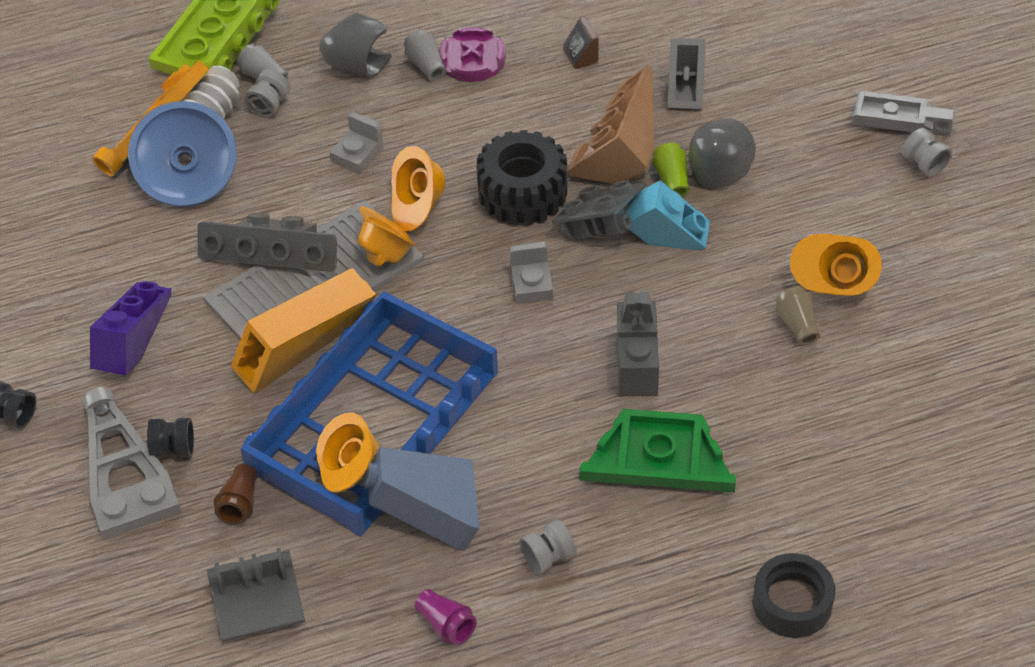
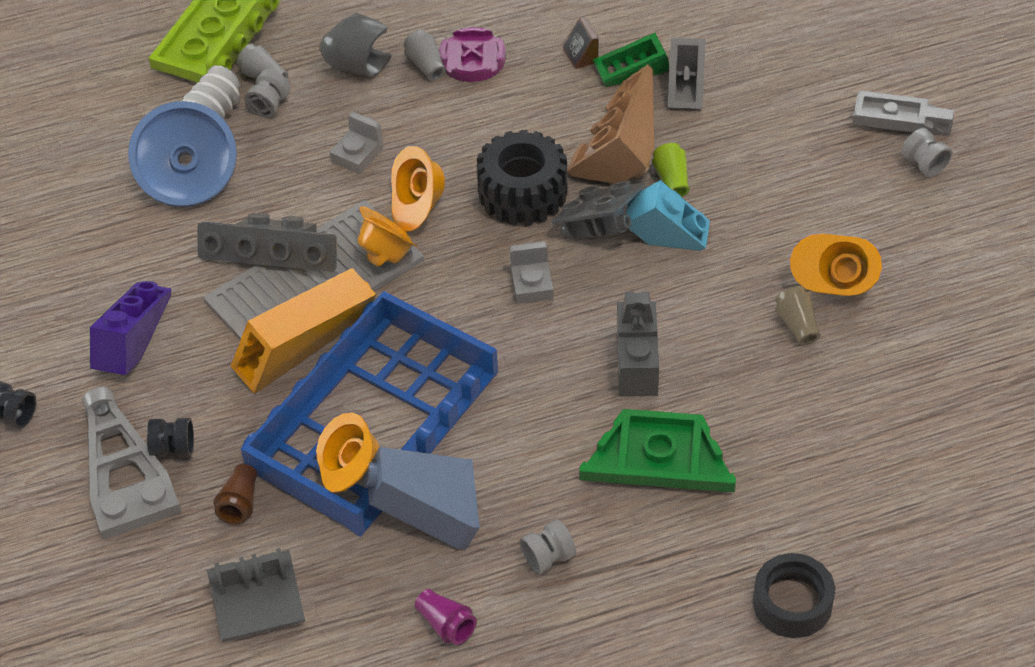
(176, 88): light orange plate -> none
(646, 49): none -> green slope
(721, 152): dark grey piece -> none

